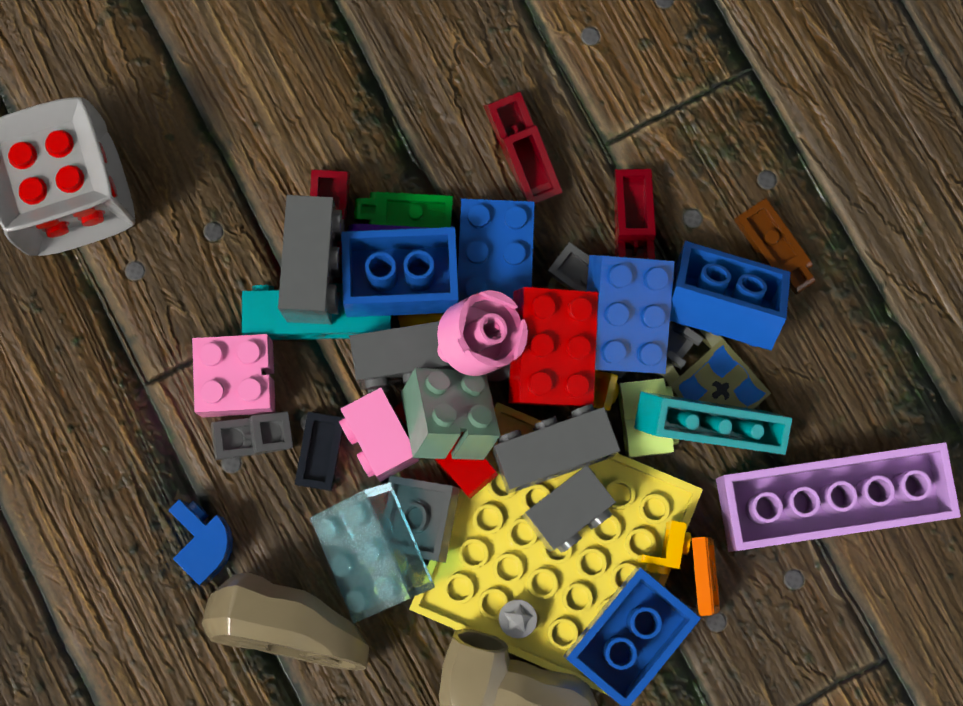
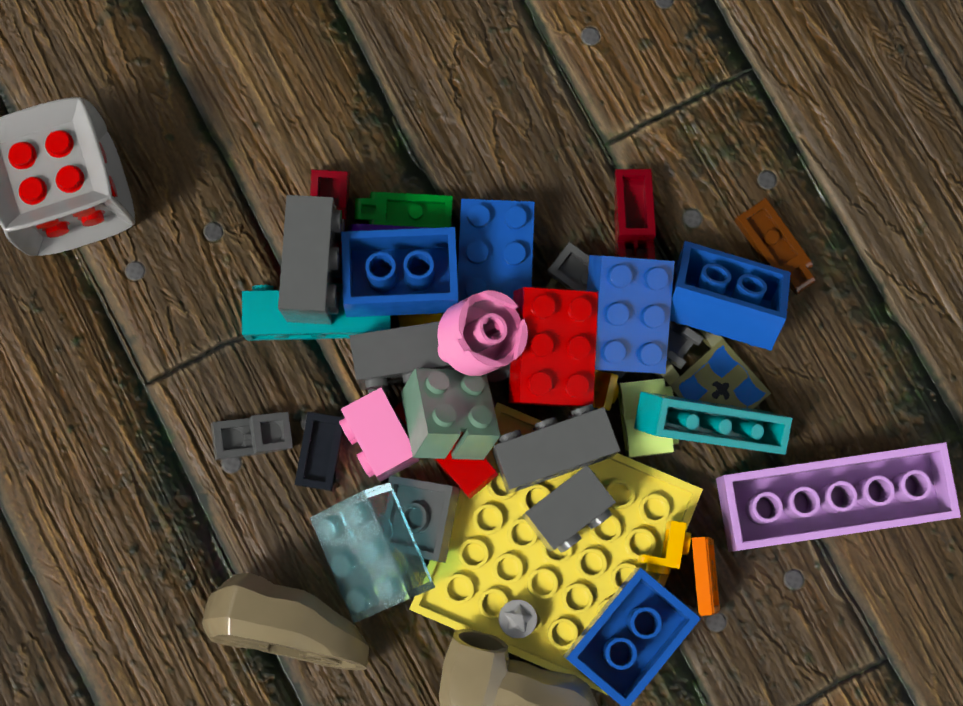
(210, 546): blue brick -> none
(231, 377): bright pink piece -> none
(523, 147): dark red slope -> none

